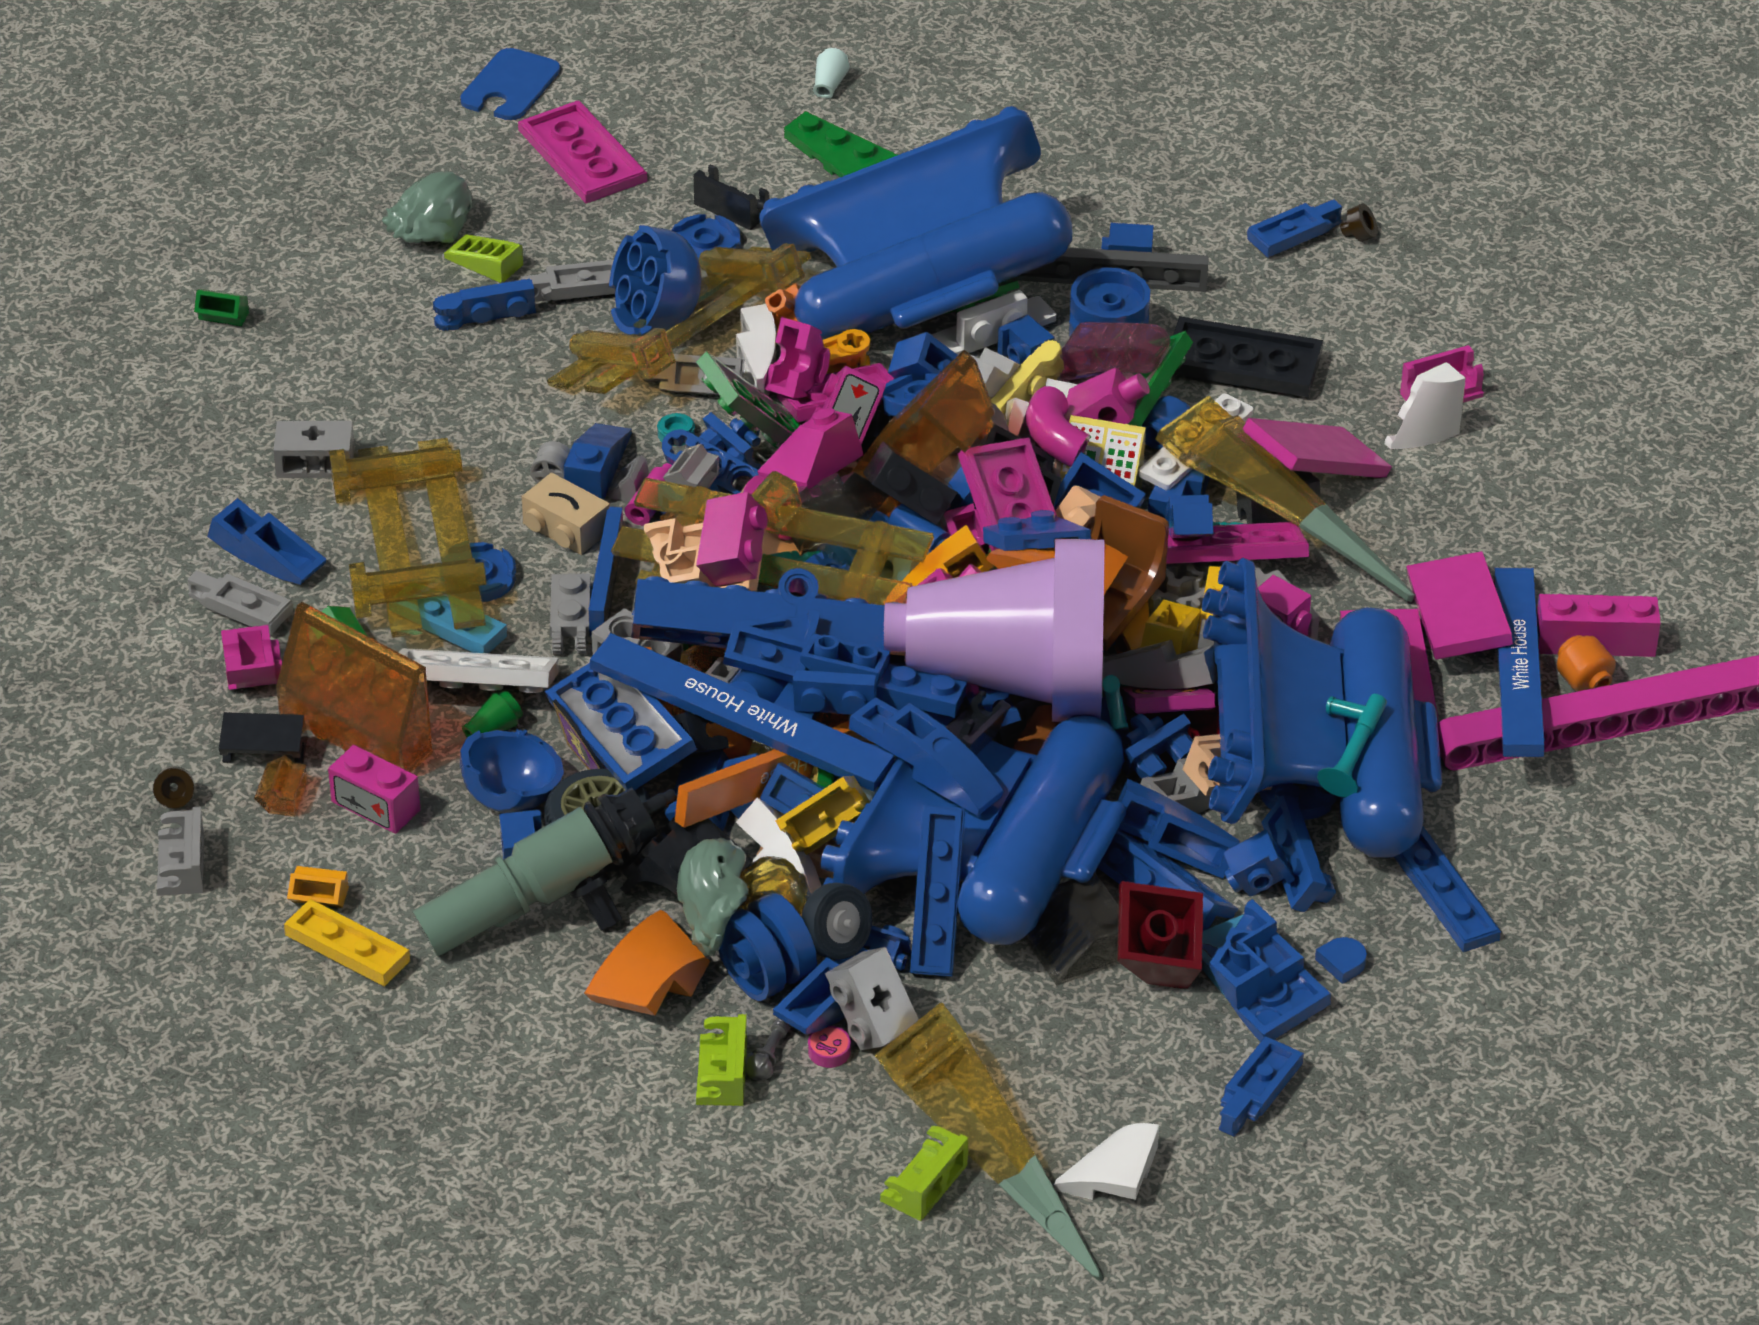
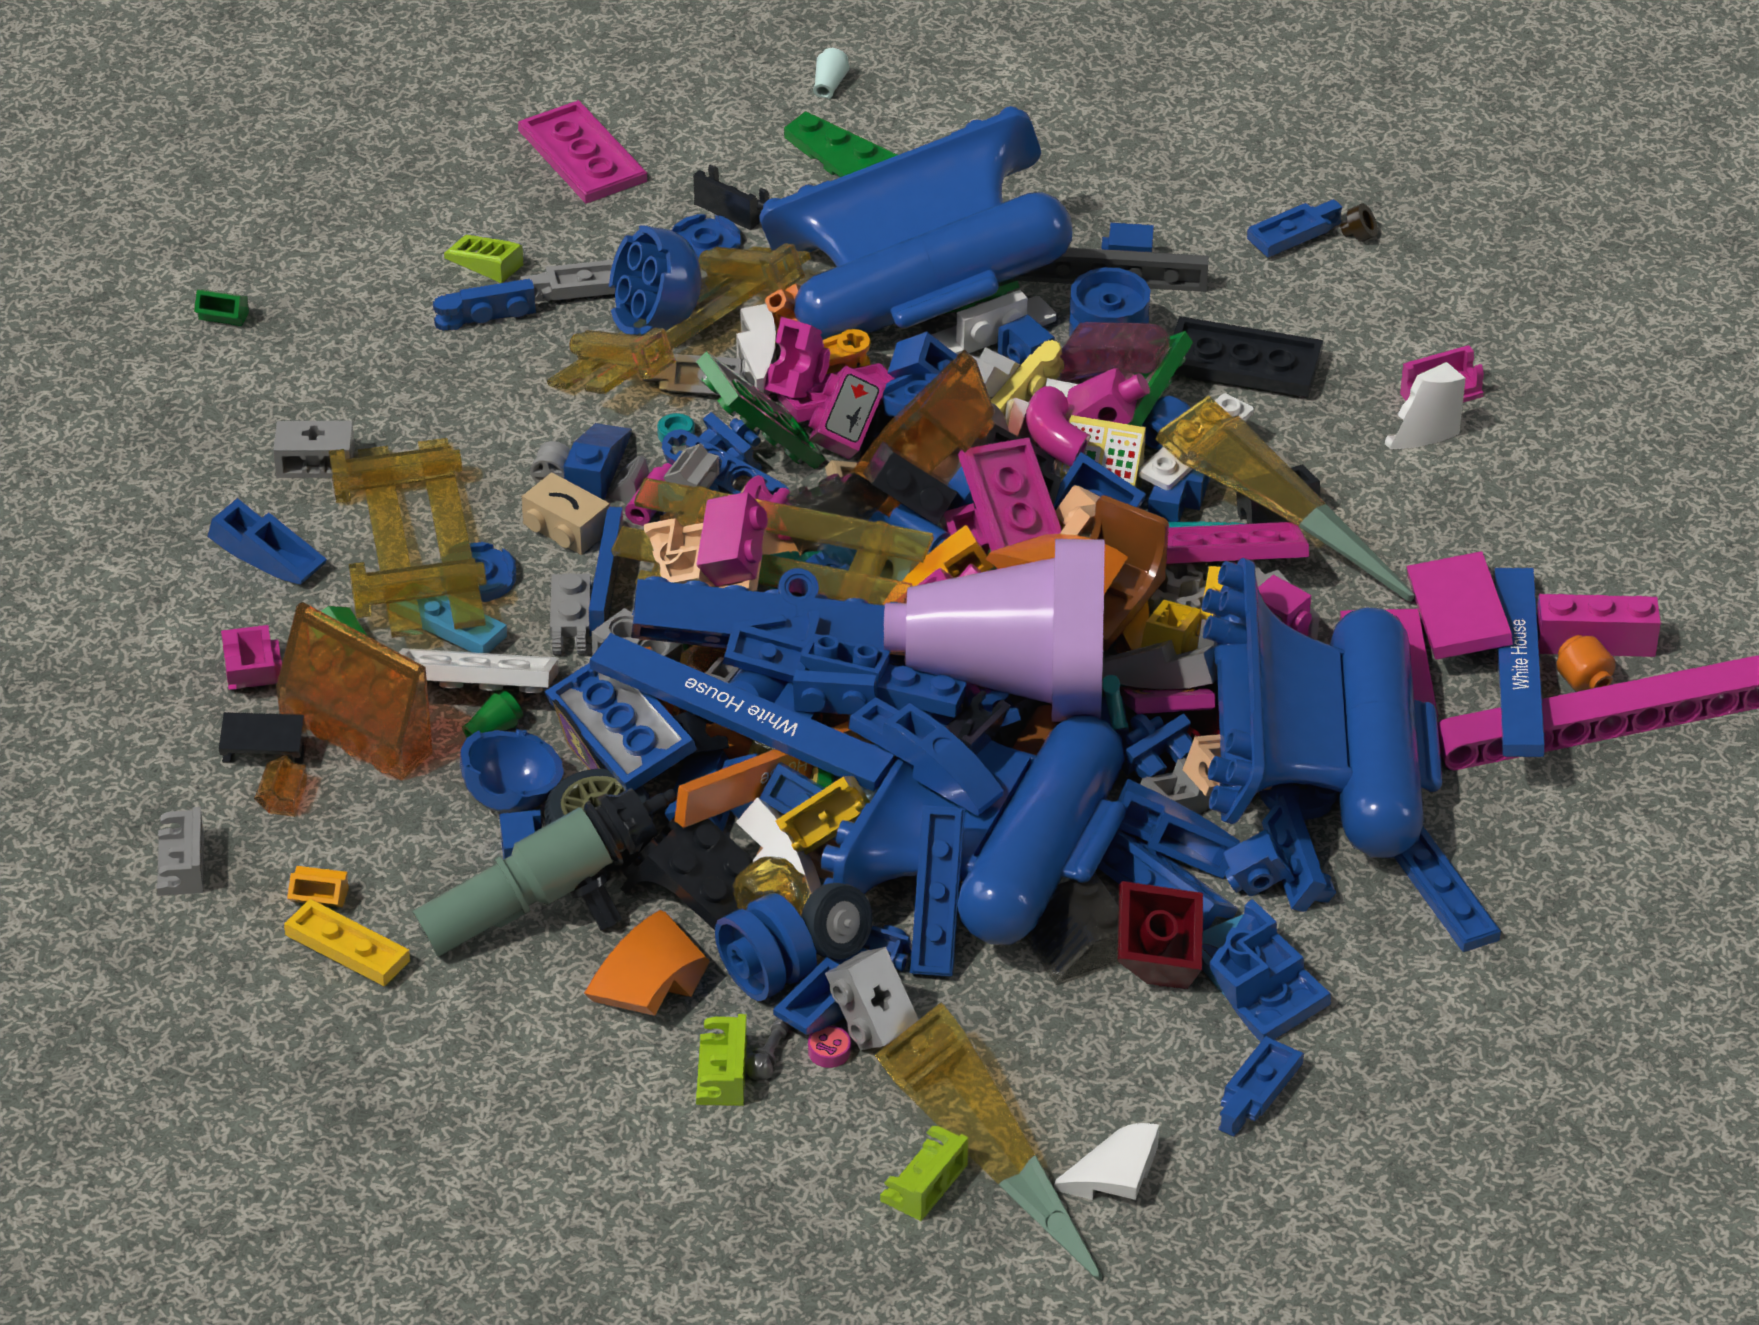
(170, 796): dark brown tile -> none
(240, 600): light grey hinge -> none
(374, 789): dark pink brick -> none
(431, 209): sand green piece -> none
(514, 76): blue piece -> none
(711, 890): sand green piece -> none
(779, 499): clear yellow slope -> none
(816, 449): dark pink slope -> none
(1032, 532): blue wing -> none
(1189, 516): blue slope -> none
(1316, 448): dark pink tile -> none
(1339, 779): teal piece -> none
(1342, 958): blue tile -> none

